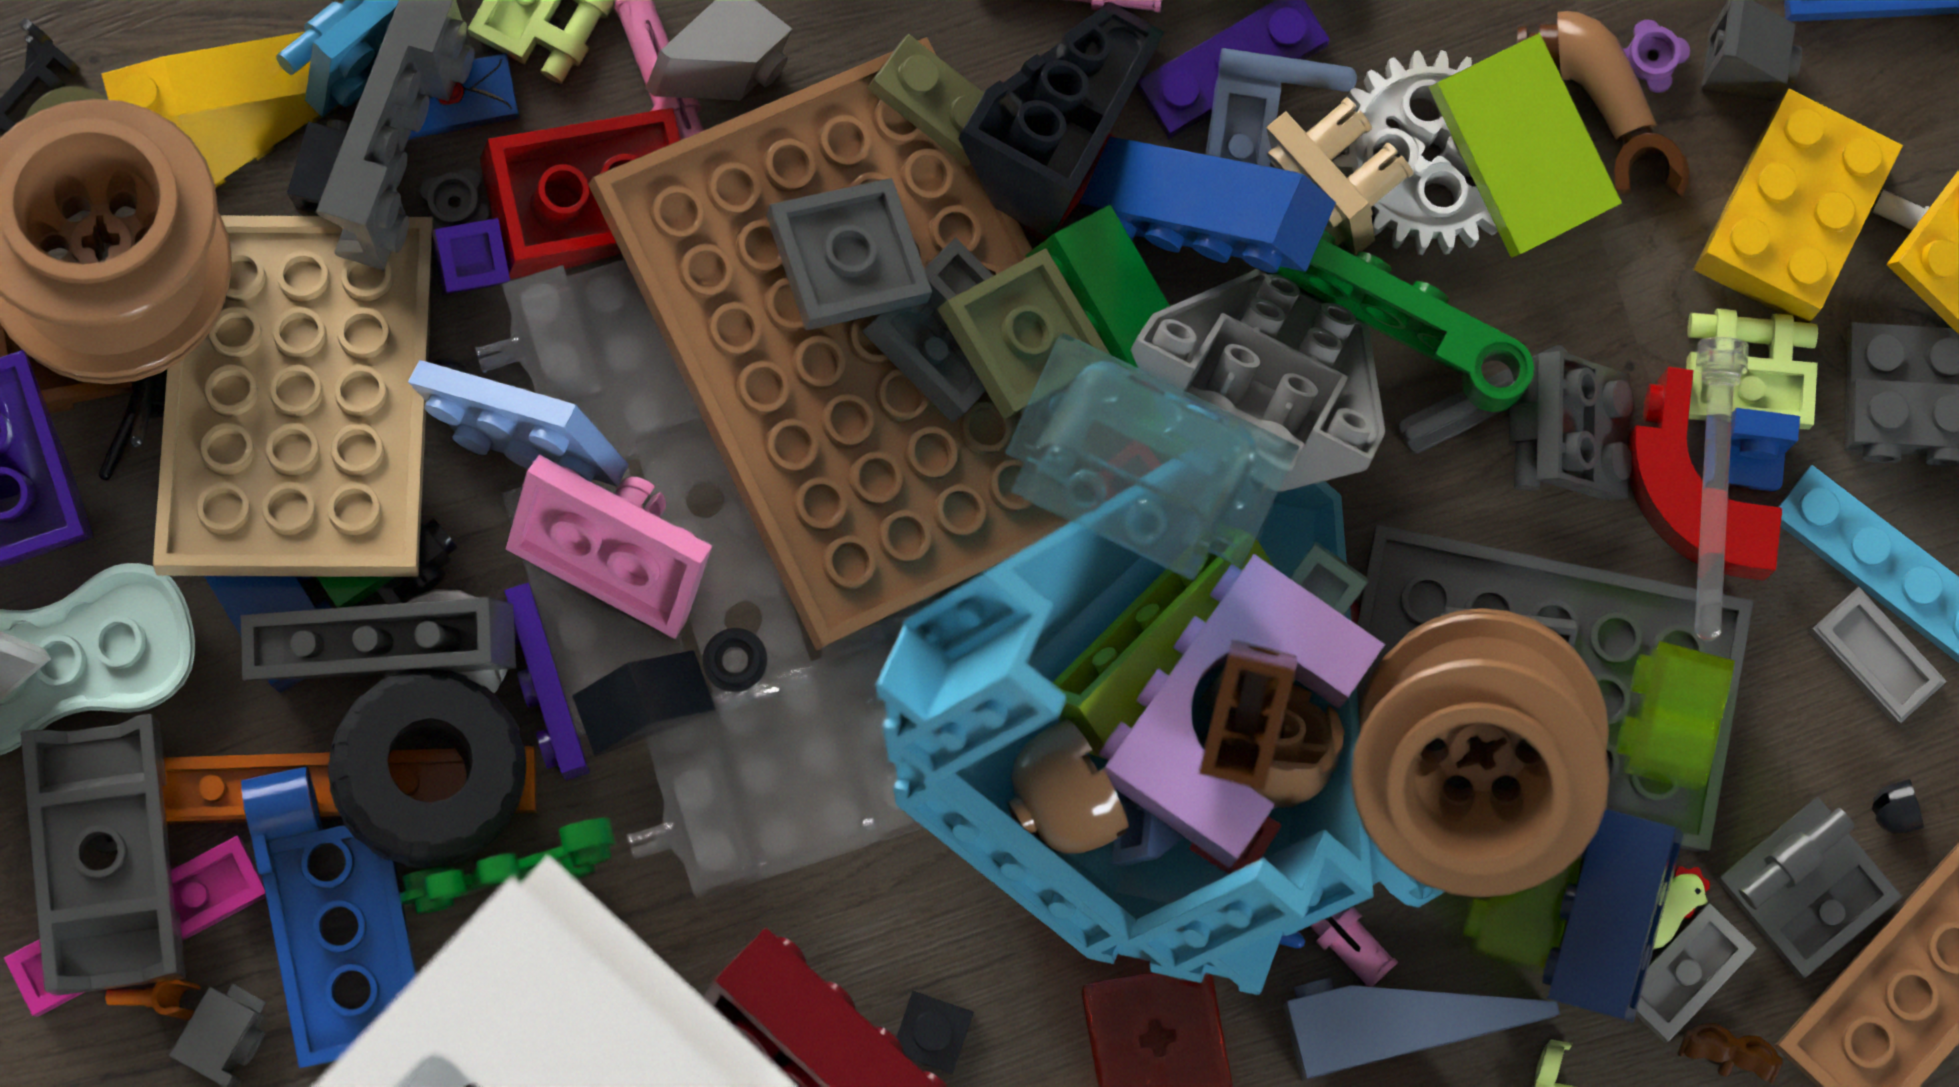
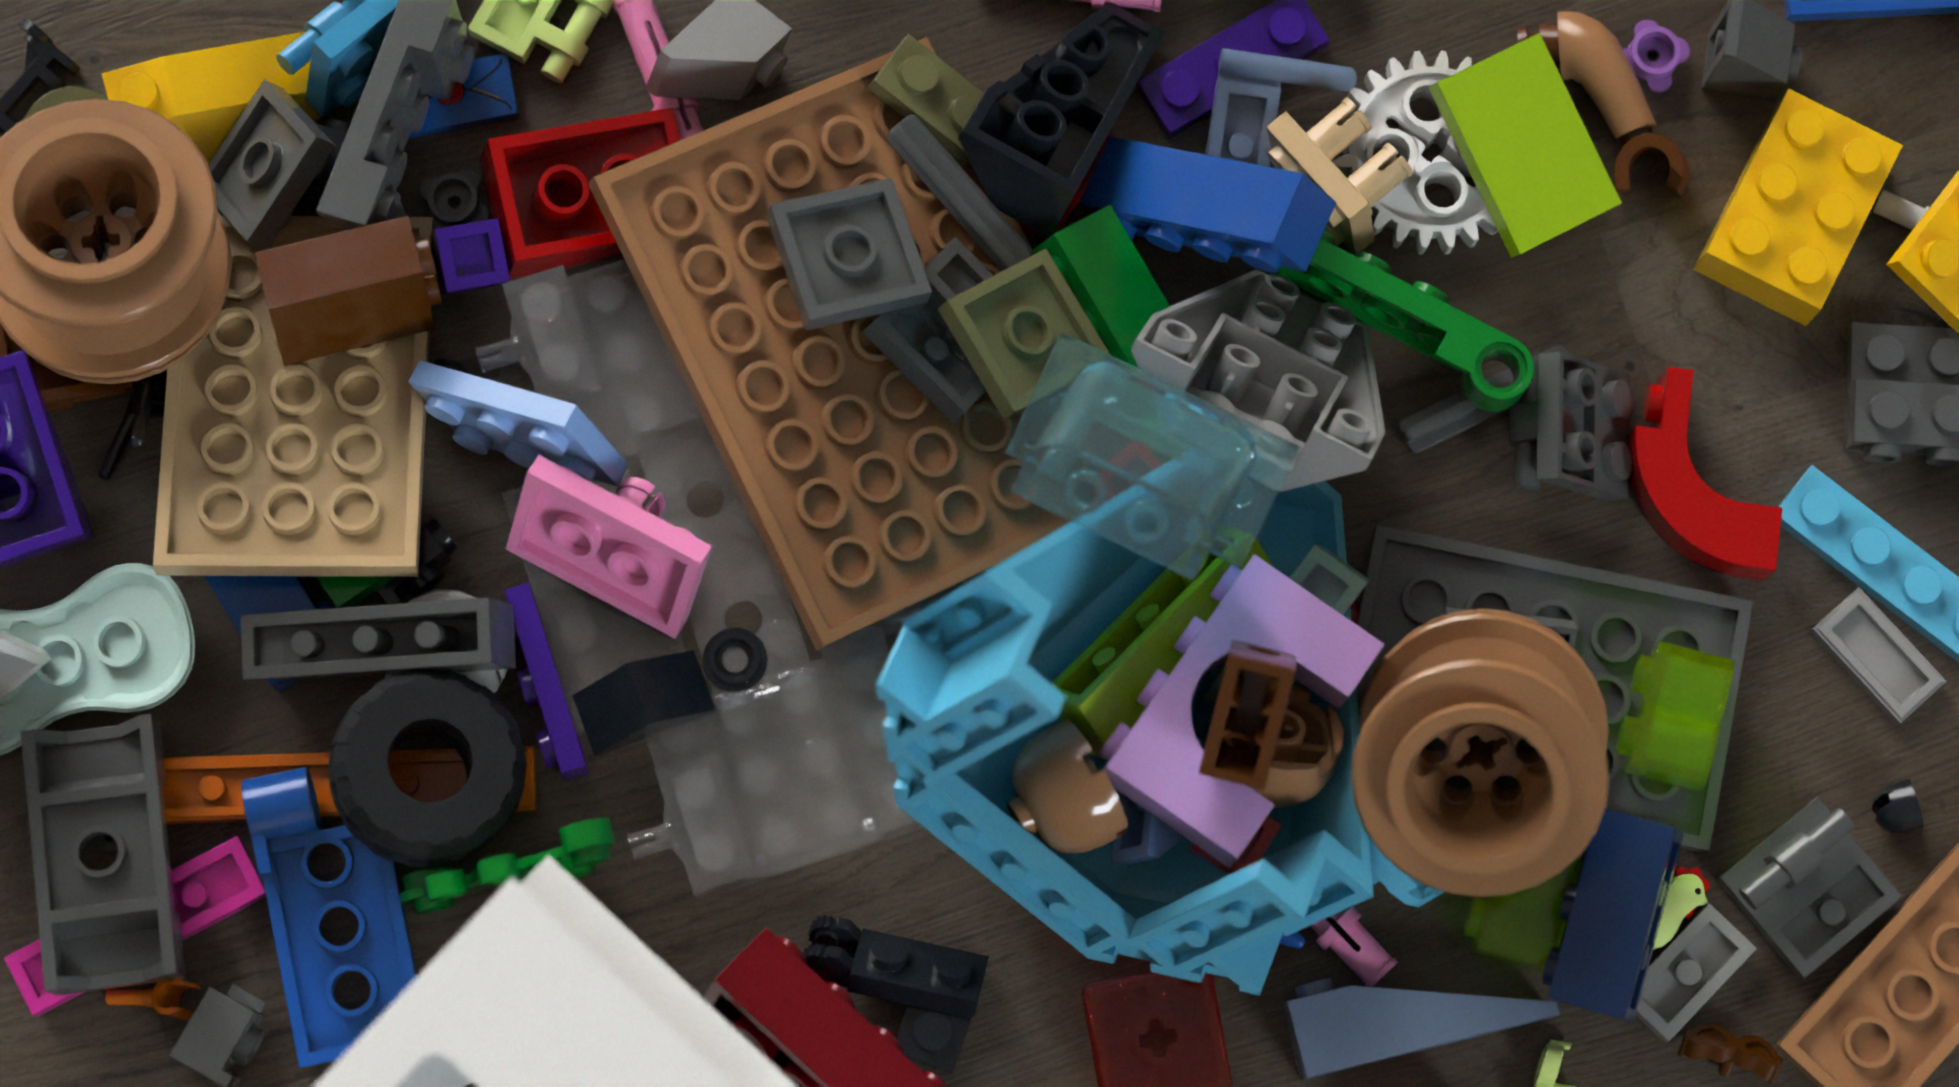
(267, 164): none -> dark grey plate
(349, 289): none -> reddish brown brick
(896, 967): none -> black hinge
(958, 193): none -> dark grey axle
(1721, 364): clear piece -> none
(1760, 447): blue bracket -> none
(1770, 383): yellowish green plate -> none

